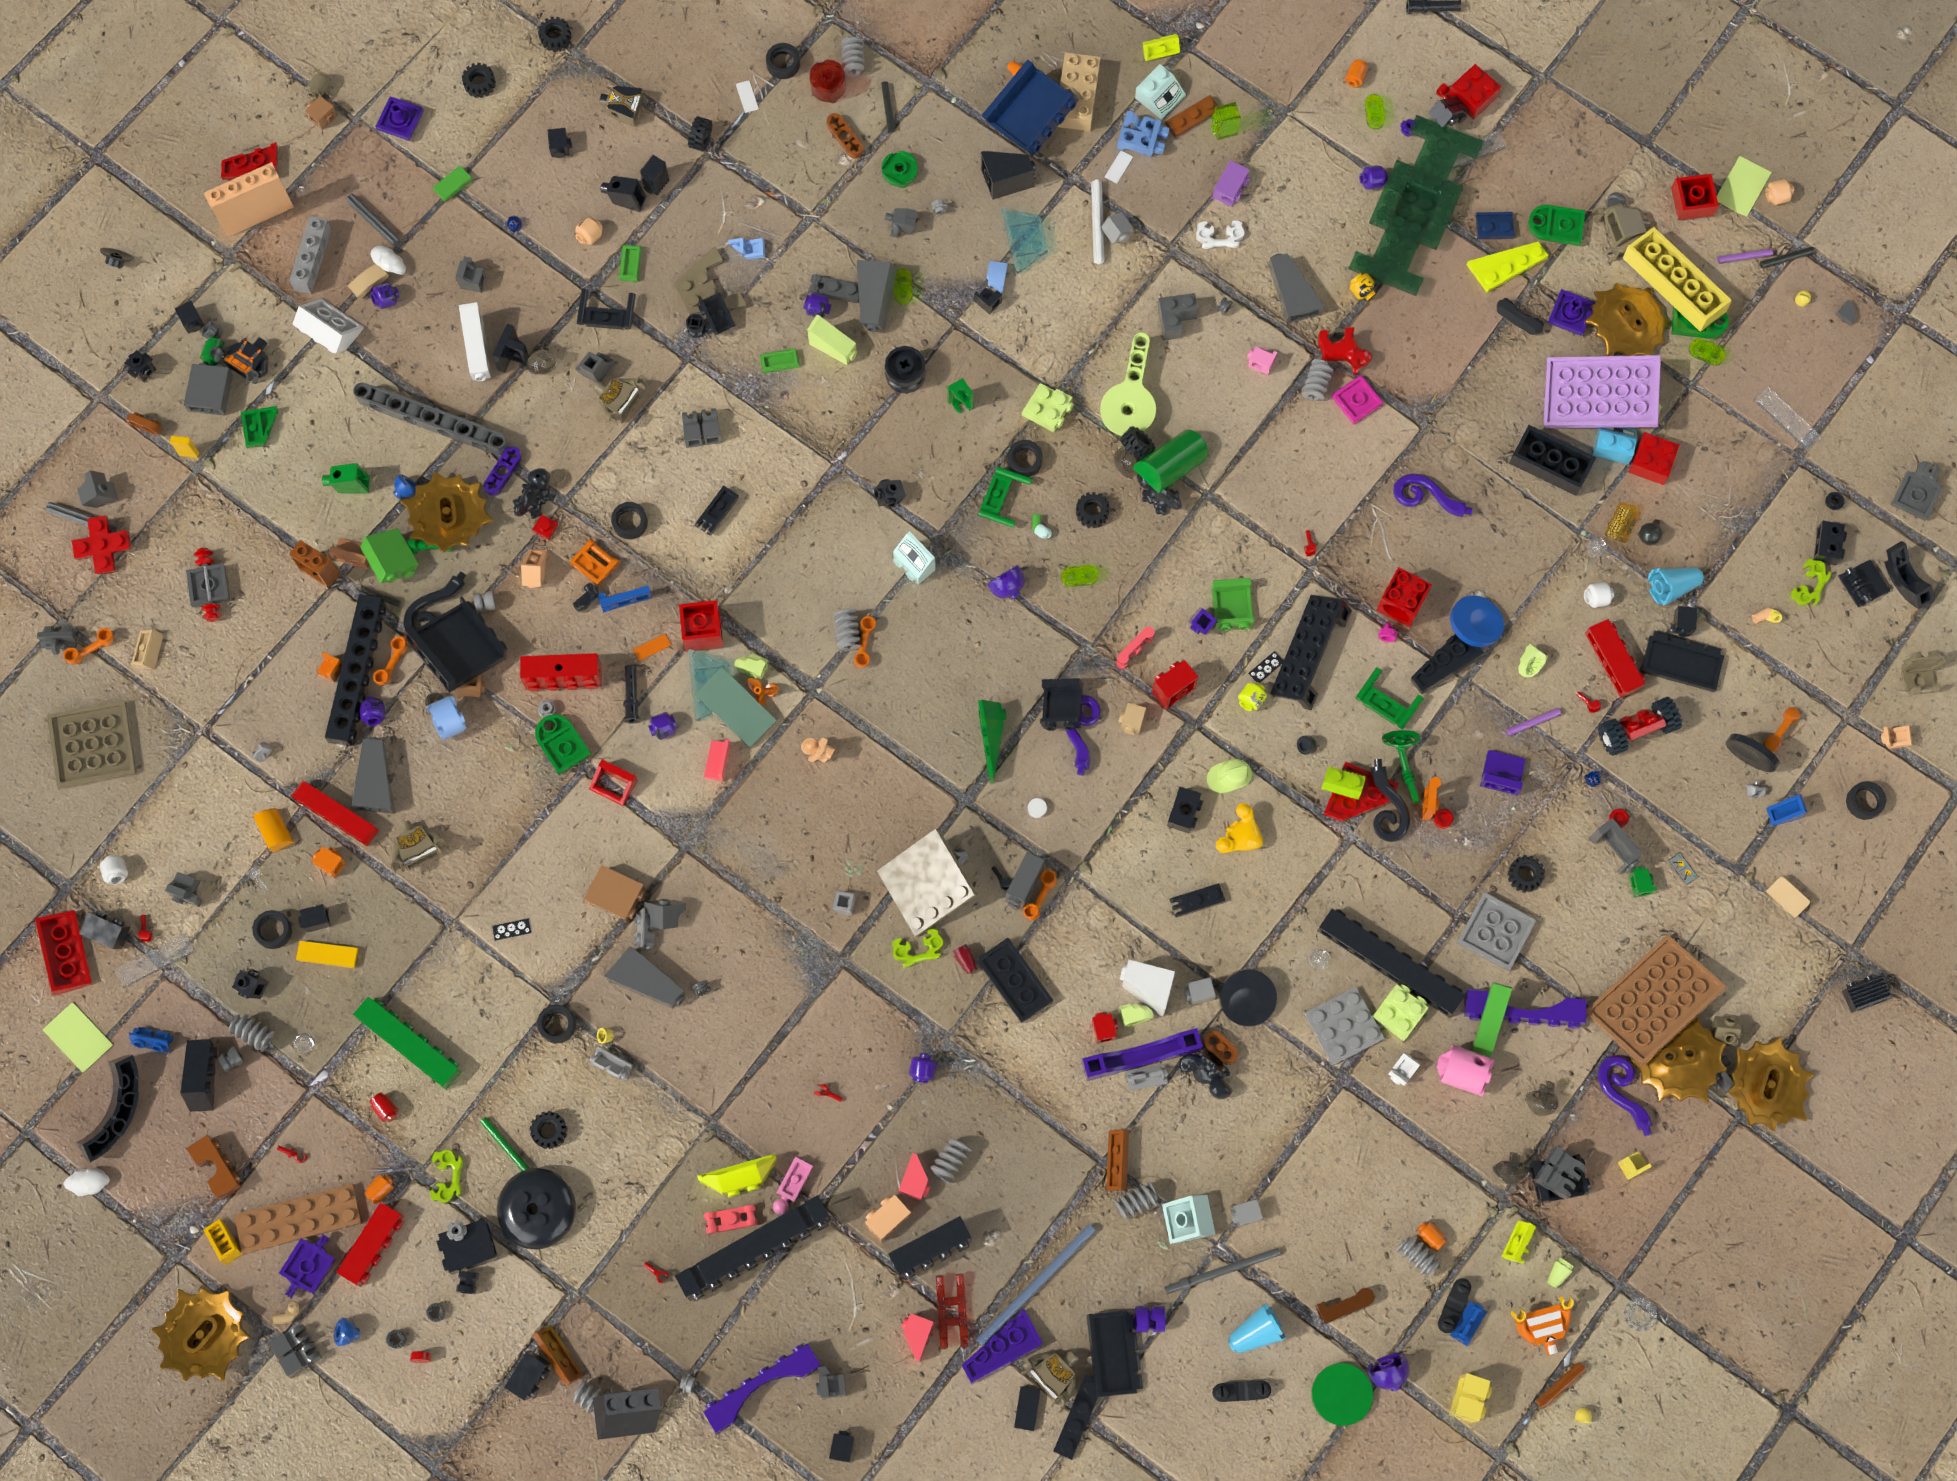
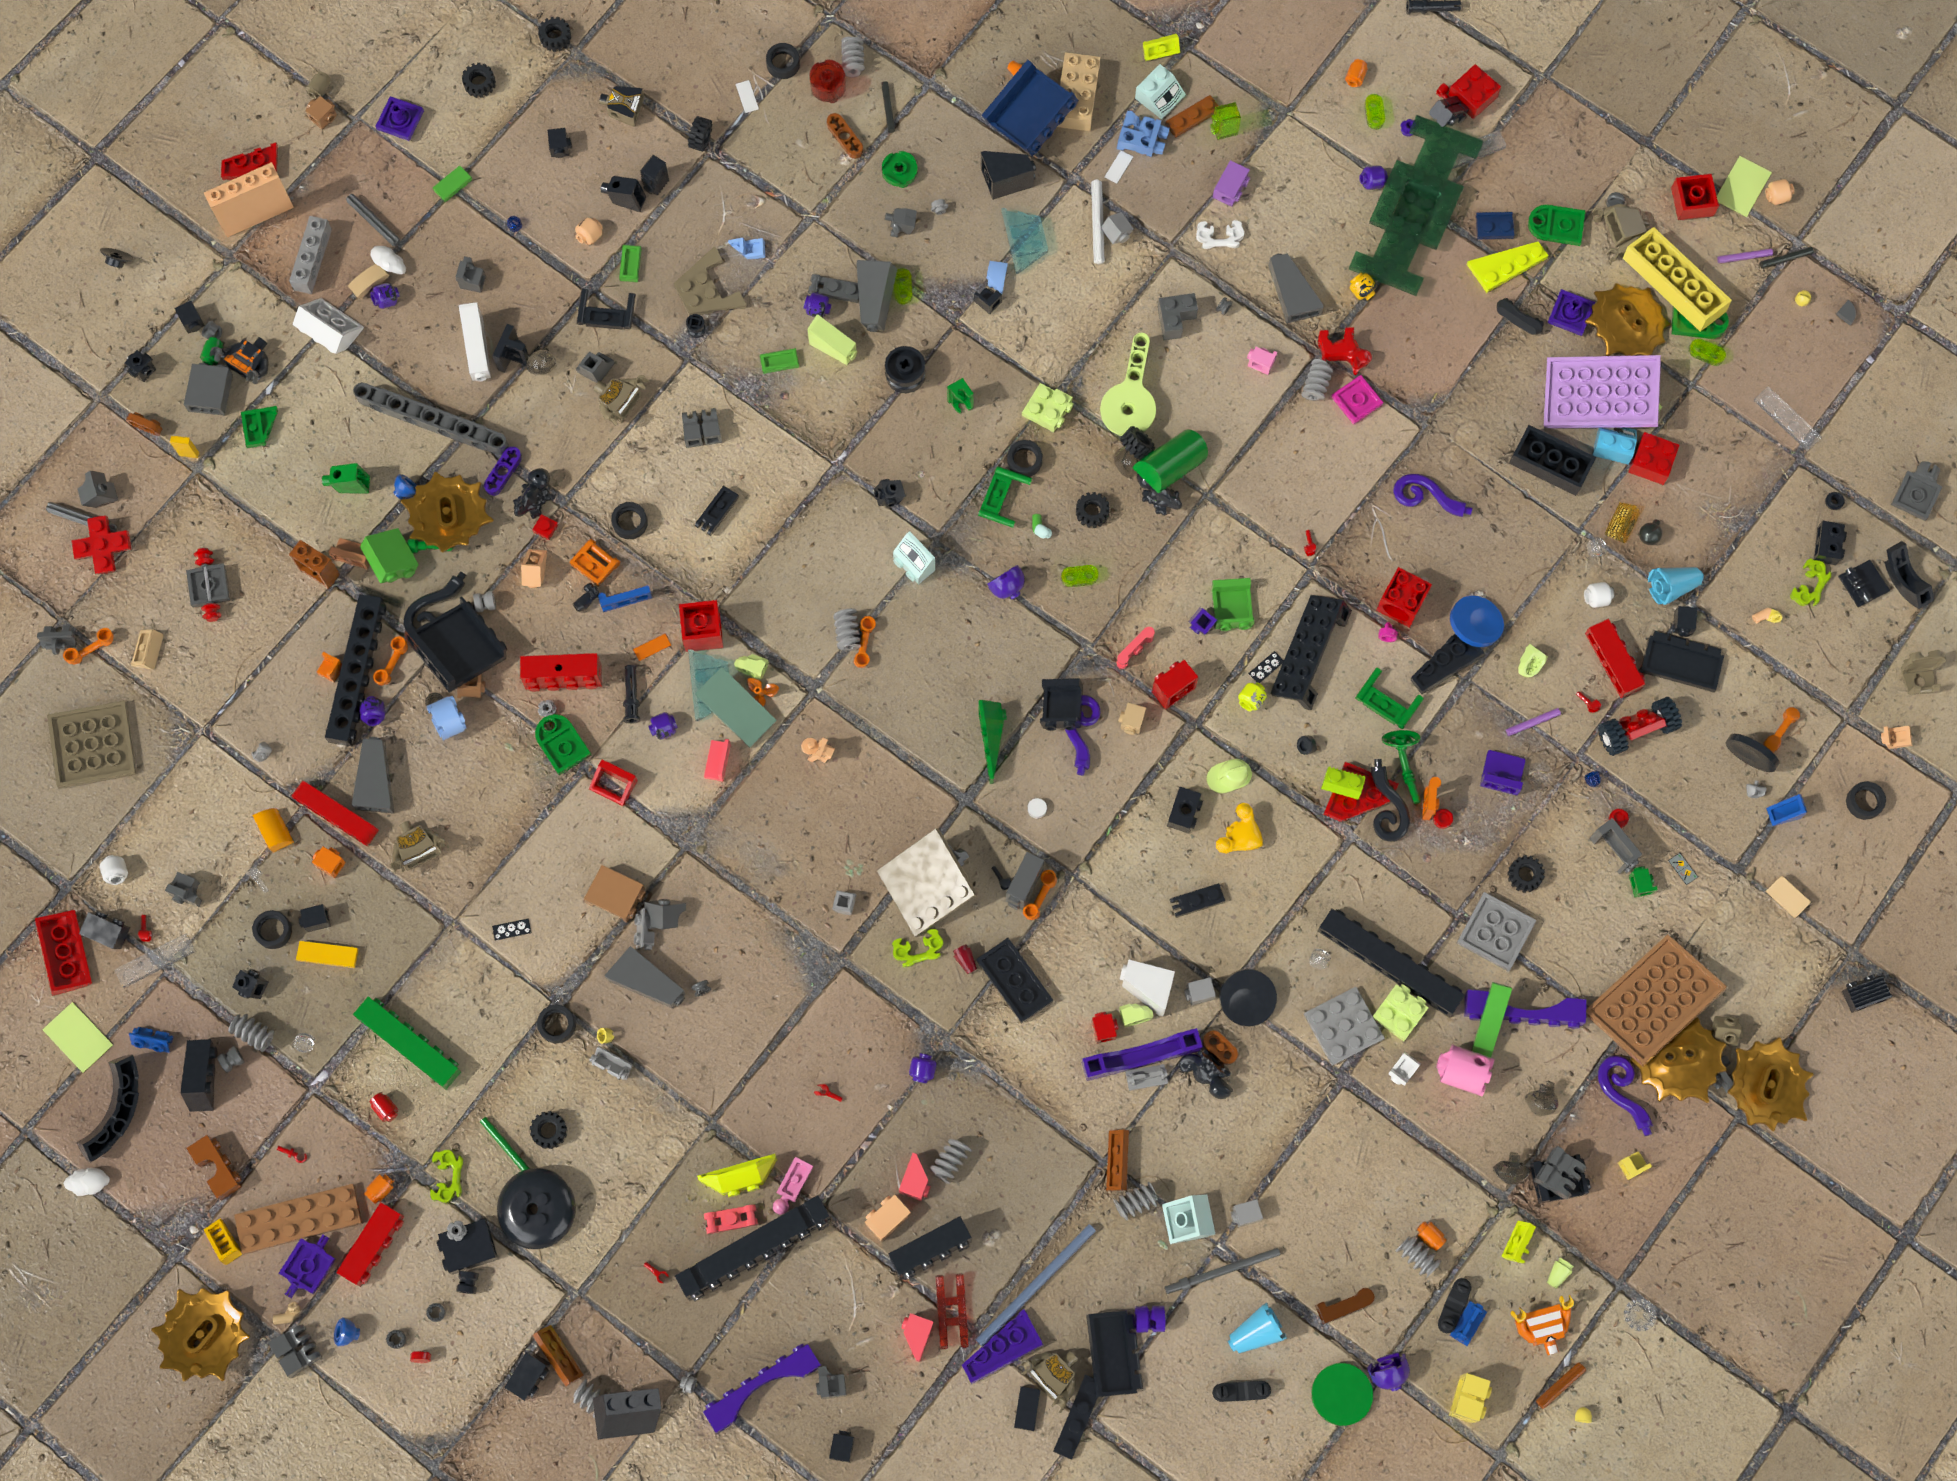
(716, 313): black bracket -> none

